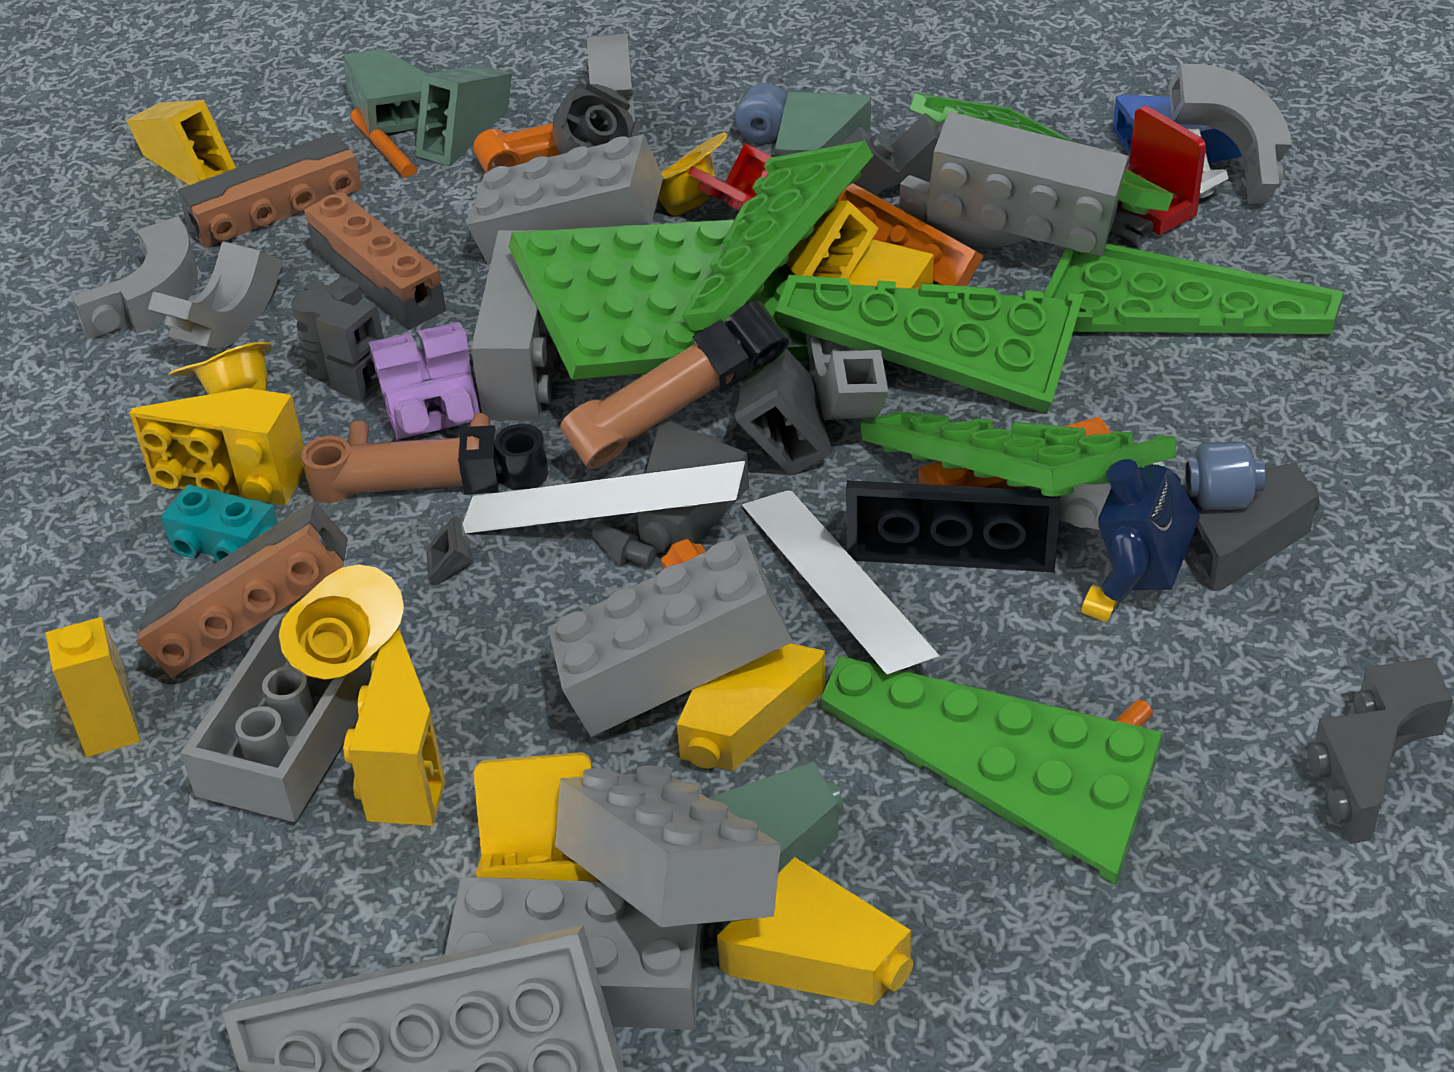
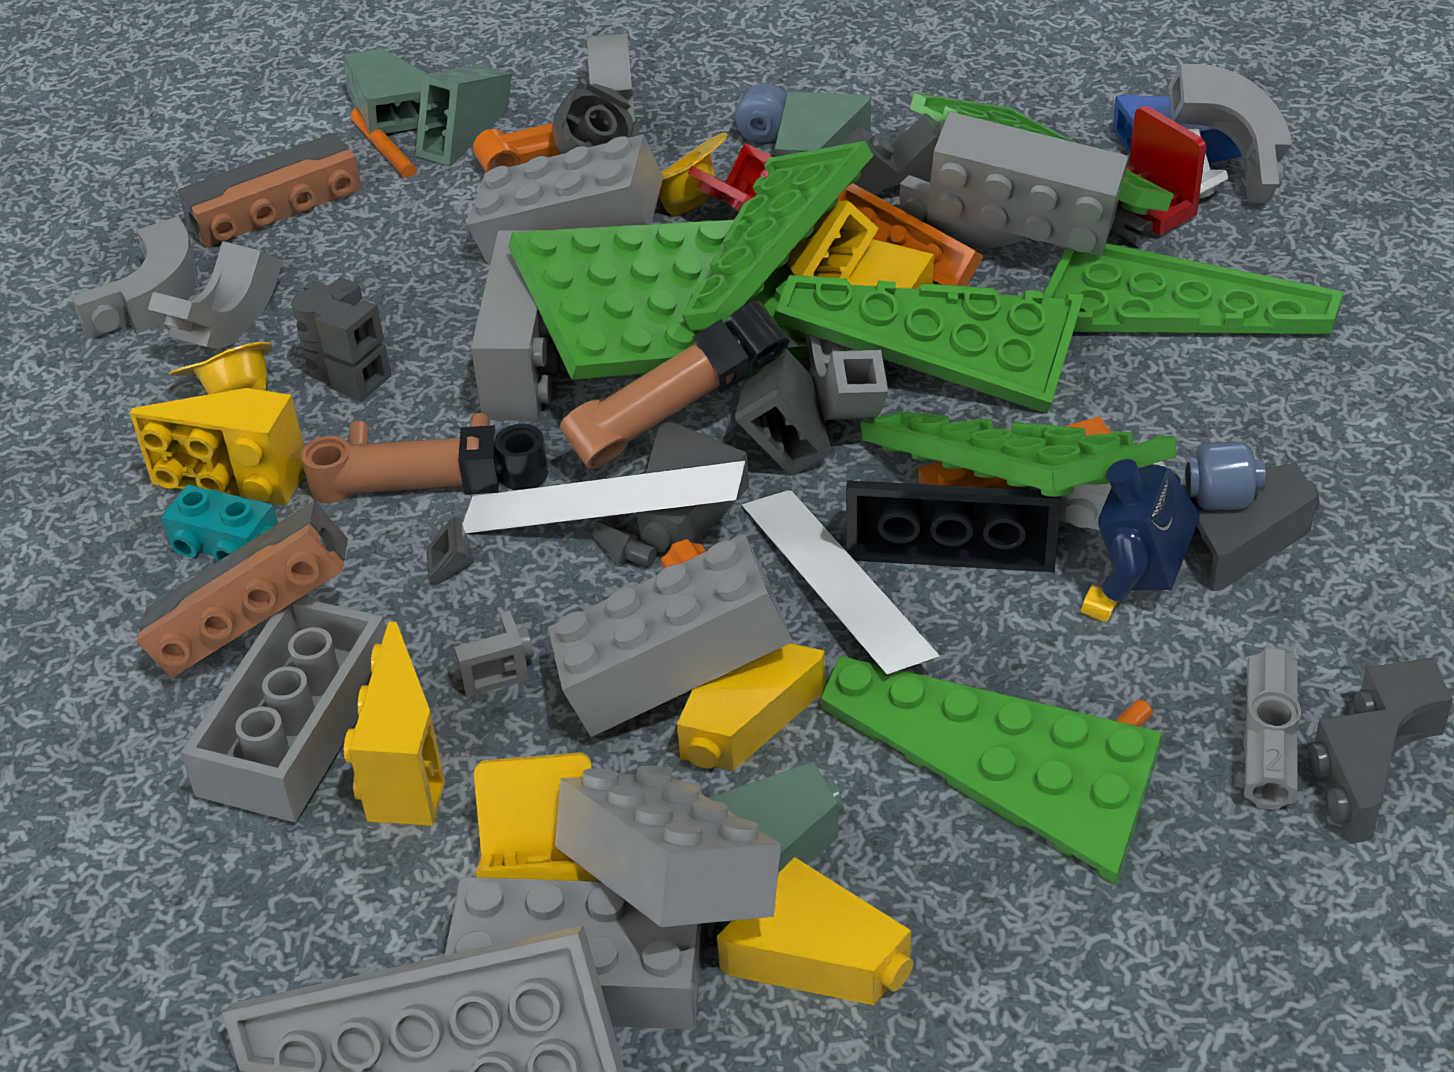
(93, 686): yellow slope -> none
(182, 140): yellow slope -> none
(341, 622): yellow piece -> none
(375, 260): nougat piece -> none
(445, 396): lavender hips -> none
(496, 659): none -> light grey bracket
(1271, 729): none -> light grey piece

